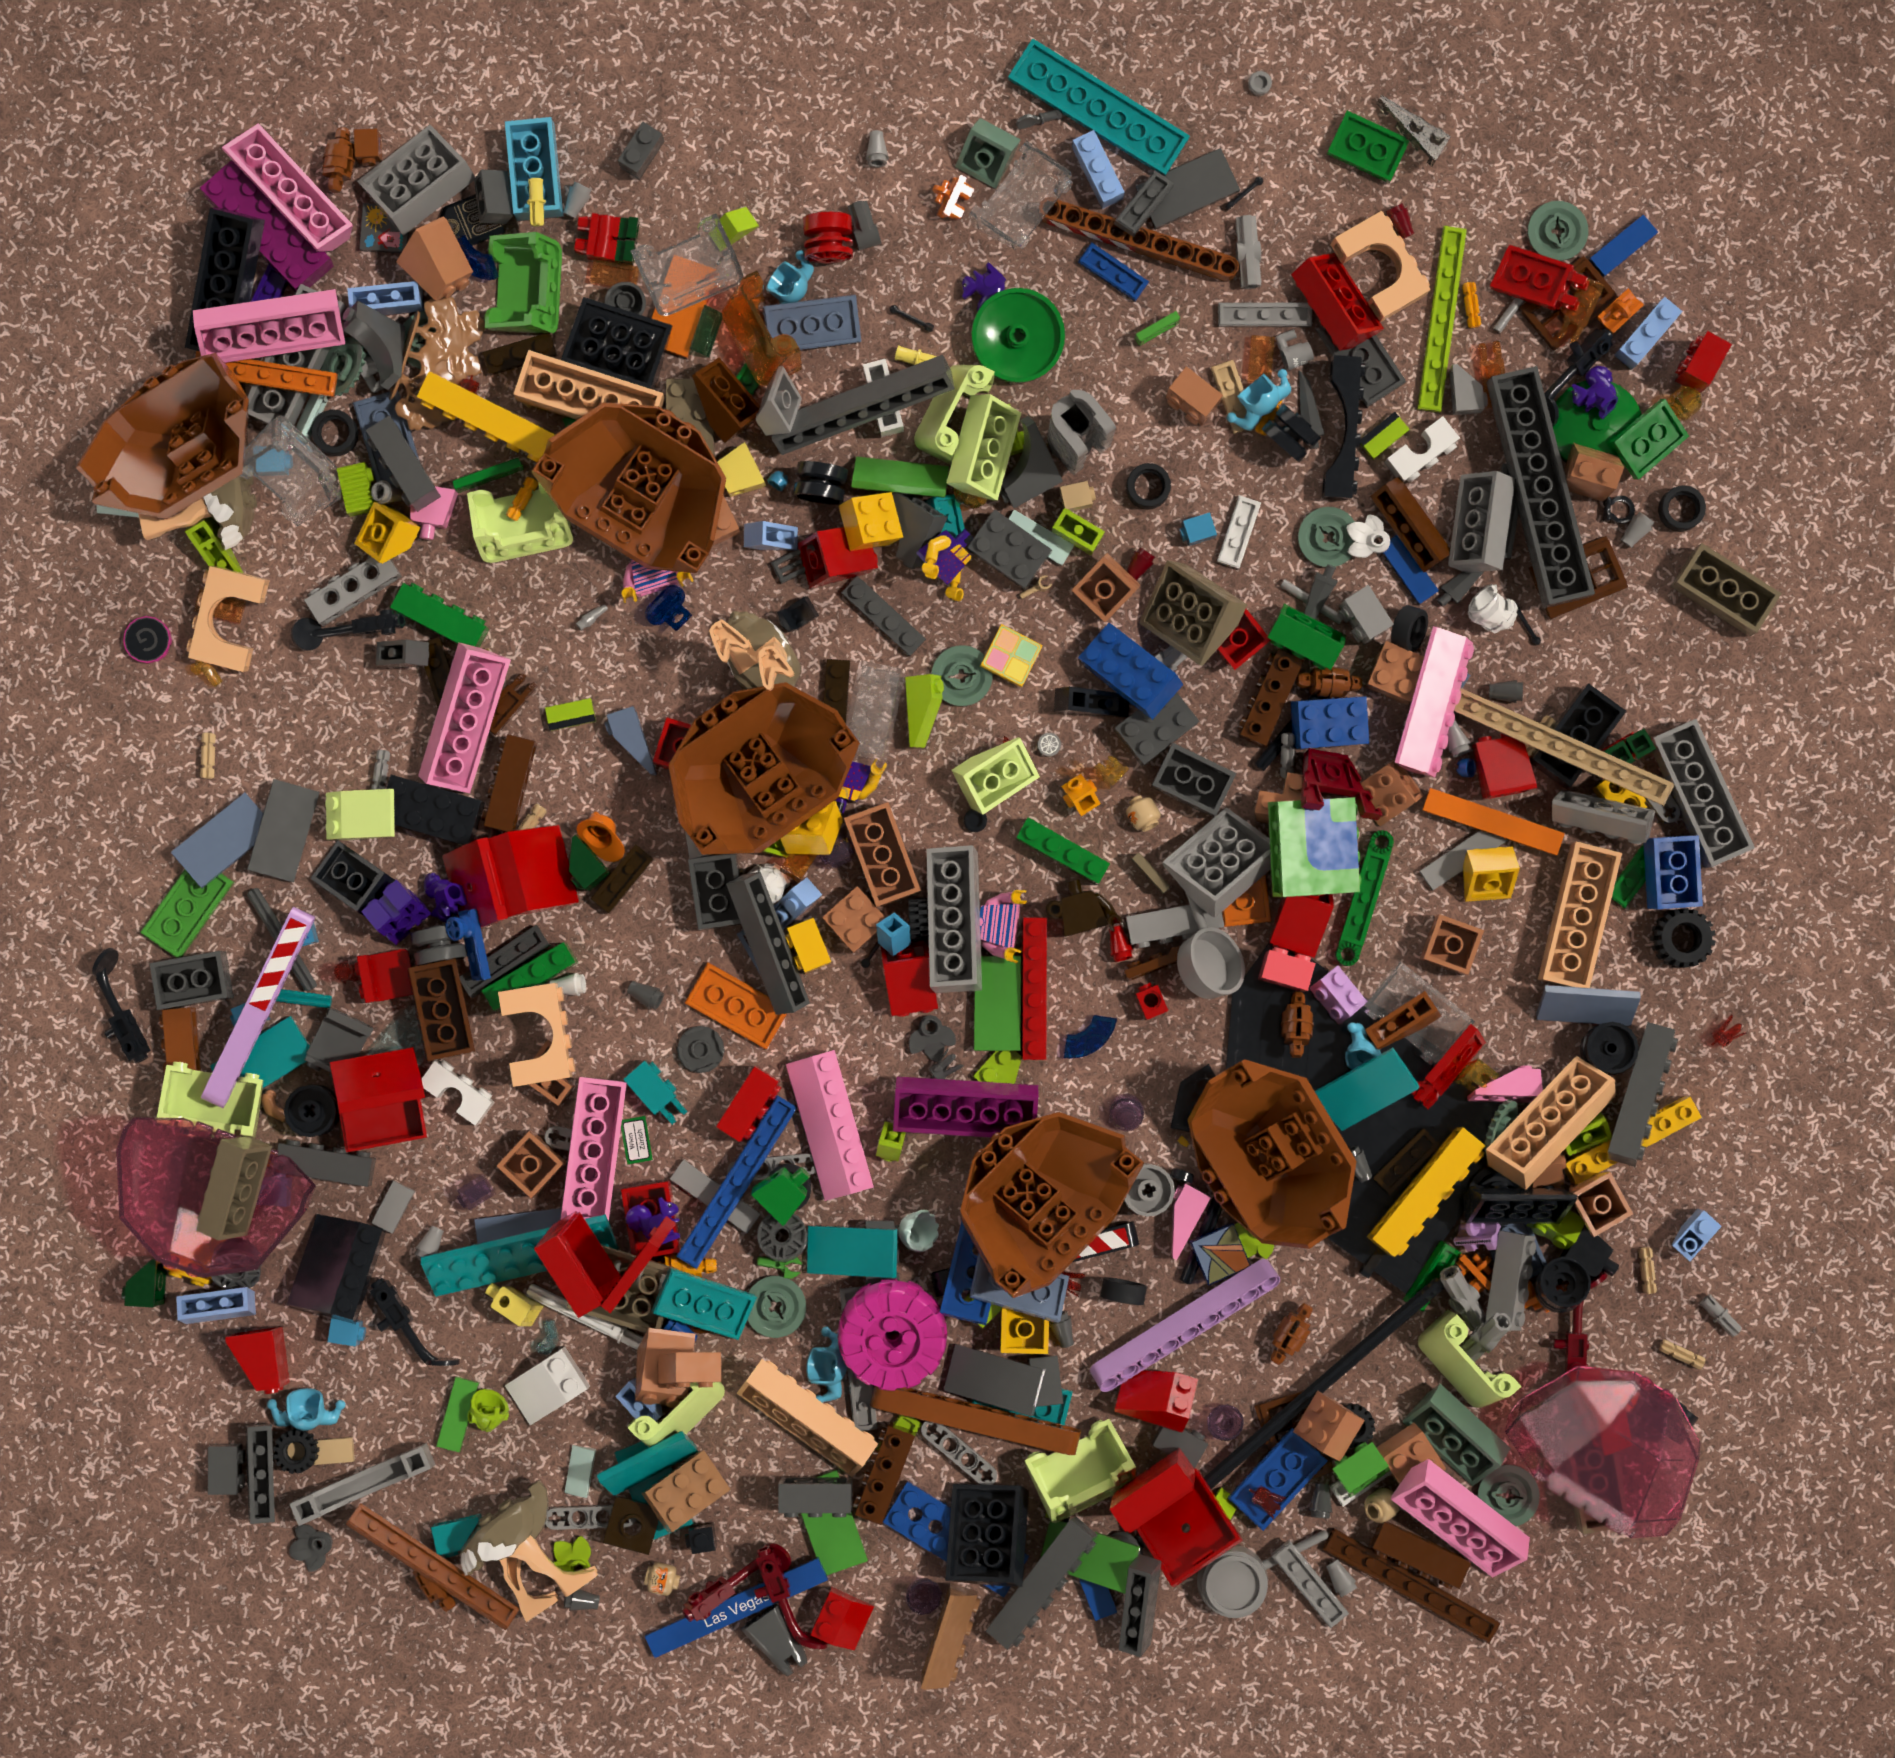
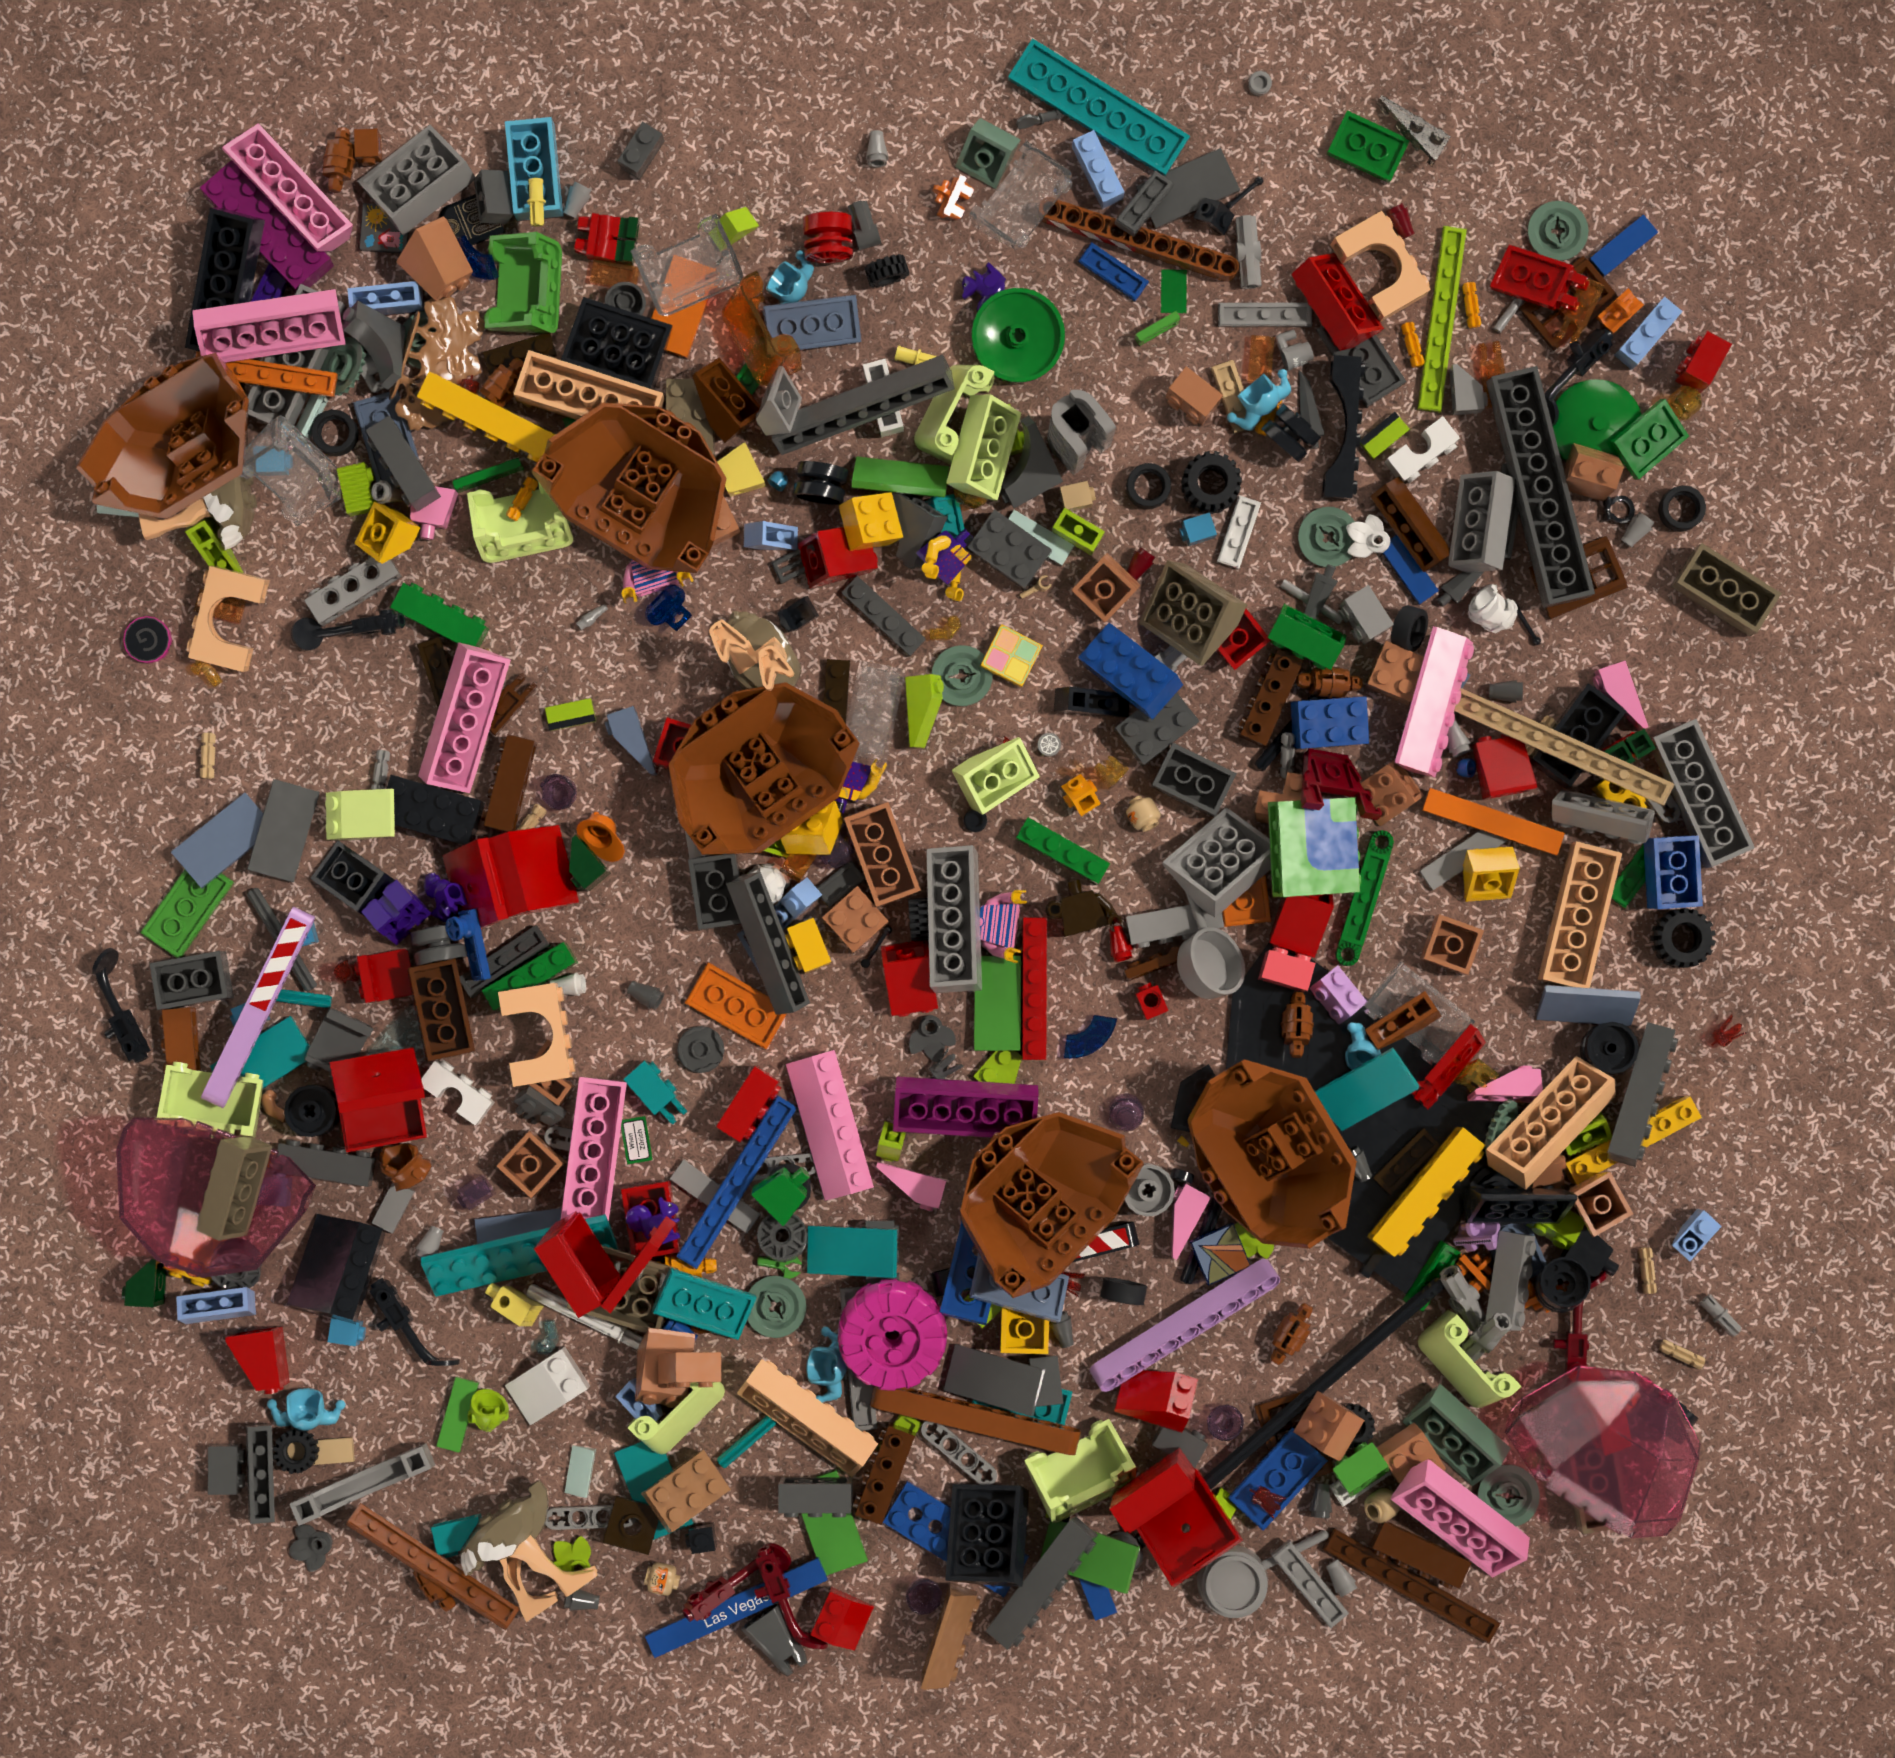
(402, 653): dark grey brick -> none
(404, 1165): none -> dark orange piece
(502, 383): none -> dark orange piece
(538, 1107): none -> dark grey hinge
(558, 791): none -> hair
(622, 879): dark brown plate -> none
(647, 1463): teal tile -> none
(706, 331): clear green tile -> none
(745, 1441): none -> teal axle
(840, 883): none -> dark grey tile
(886, 271): none -> black tyre
(893, 934): dark azure brick -> none
(918, 1186): none -> bright pink slope
(918, 1230): light aqua hair -> none
(927, 326): black hinge -> none
(948, 631): none -> clear yellow arm
(1139, 1605): dark grey brick -> none
(1150, 873): dark tan tile -> none
(1173, 291): none -> green sticker
(1215, 215): none -> black bracket
(1216, 463): none -> black tyre
(1412, 344): none -> light orange axle
(1599, 395): dark purple animal -> none
(1618, 686): none -> bright pink slope

